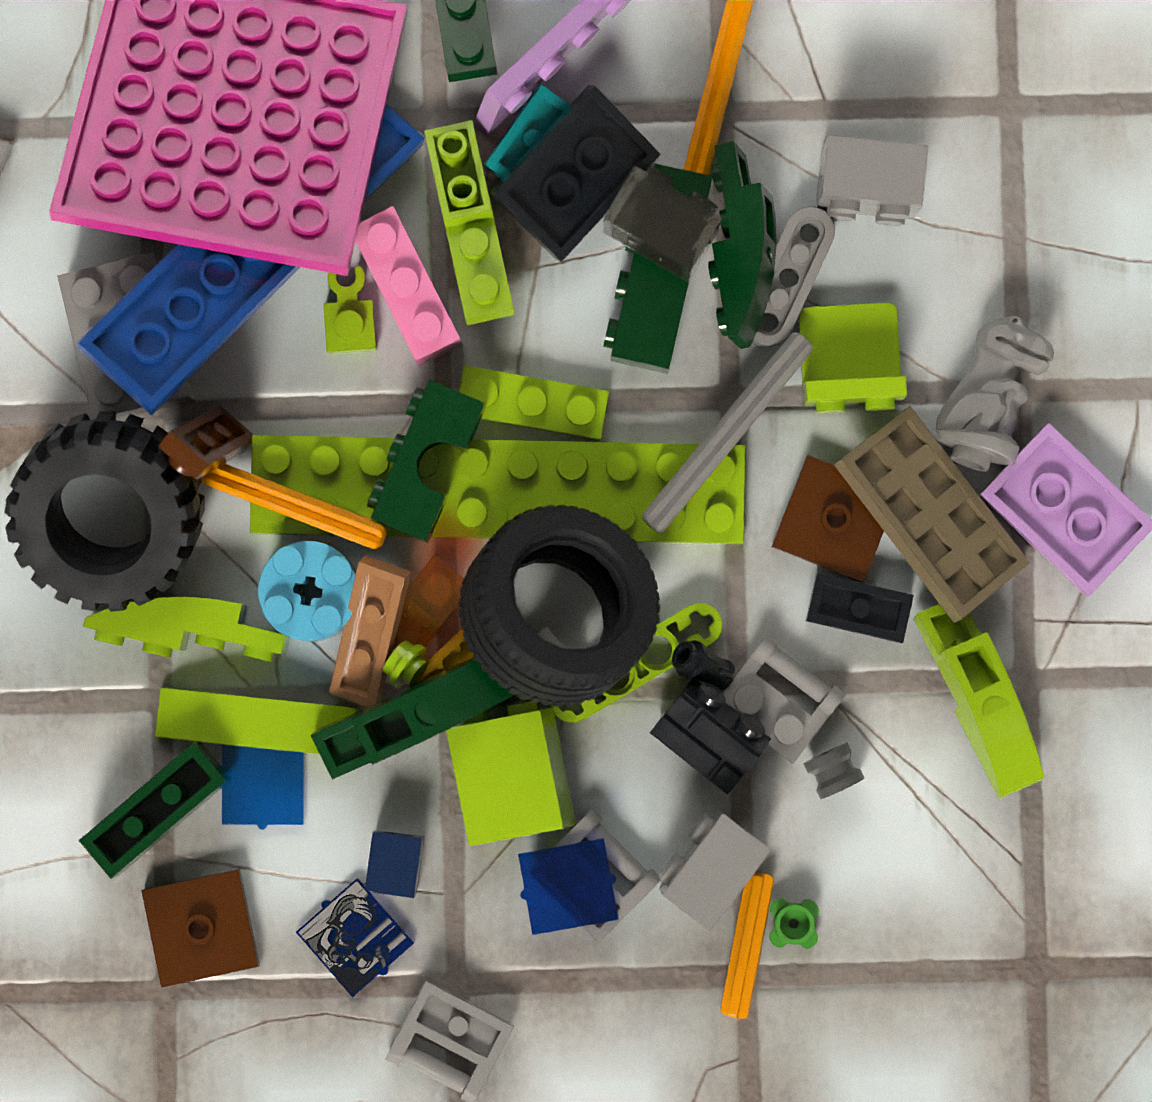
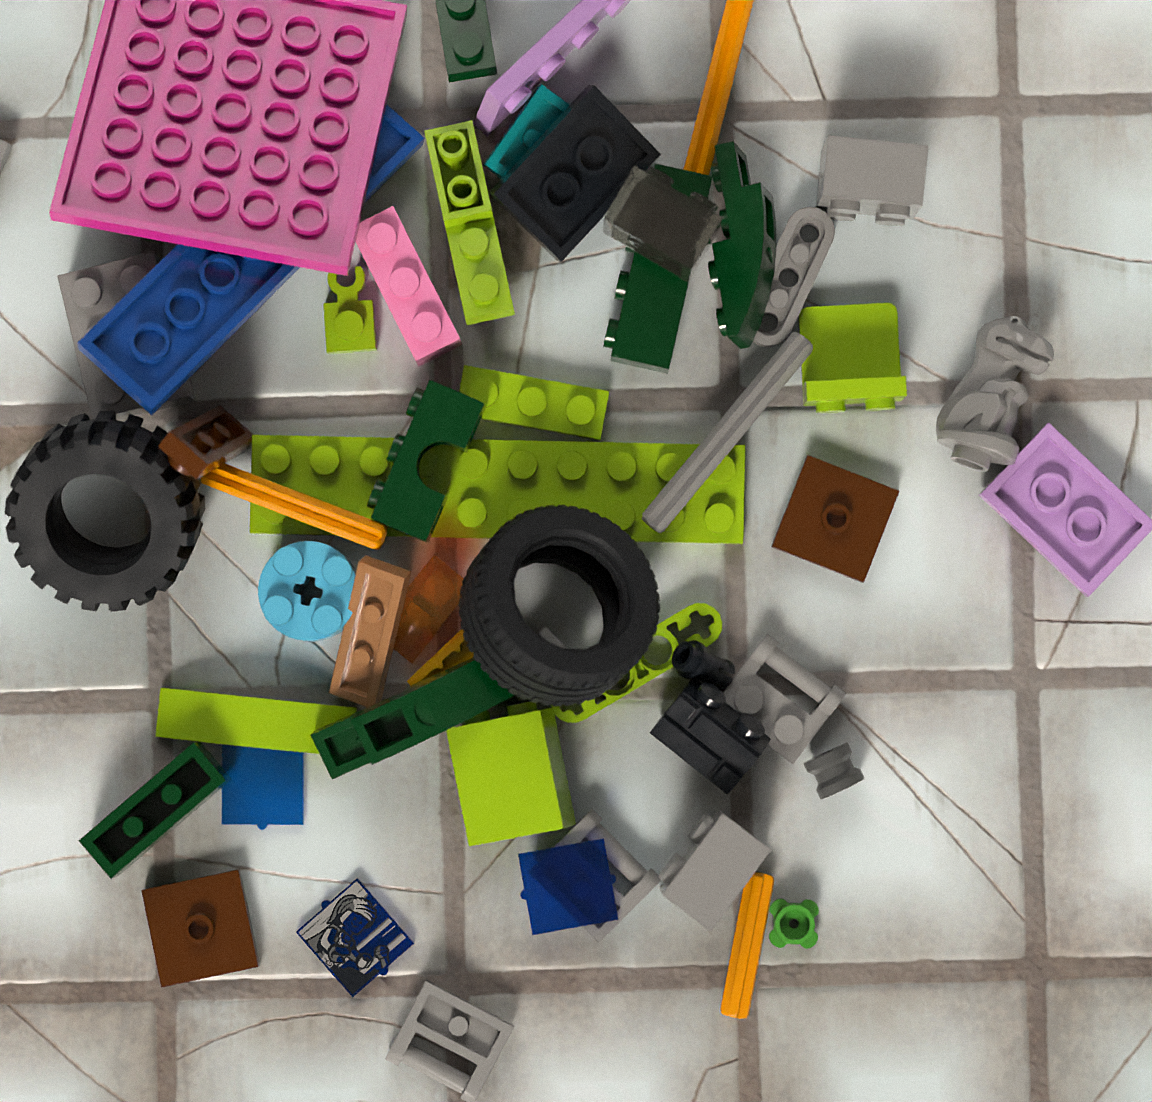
(168, 621): lime slope -> none
(394, 863): dark blue panel -> none
(406, 664): lime plate -> none
(859, 608): black plate -> none
(932, 514): dark tan plate -> none
(984, 698): lime slope -> none

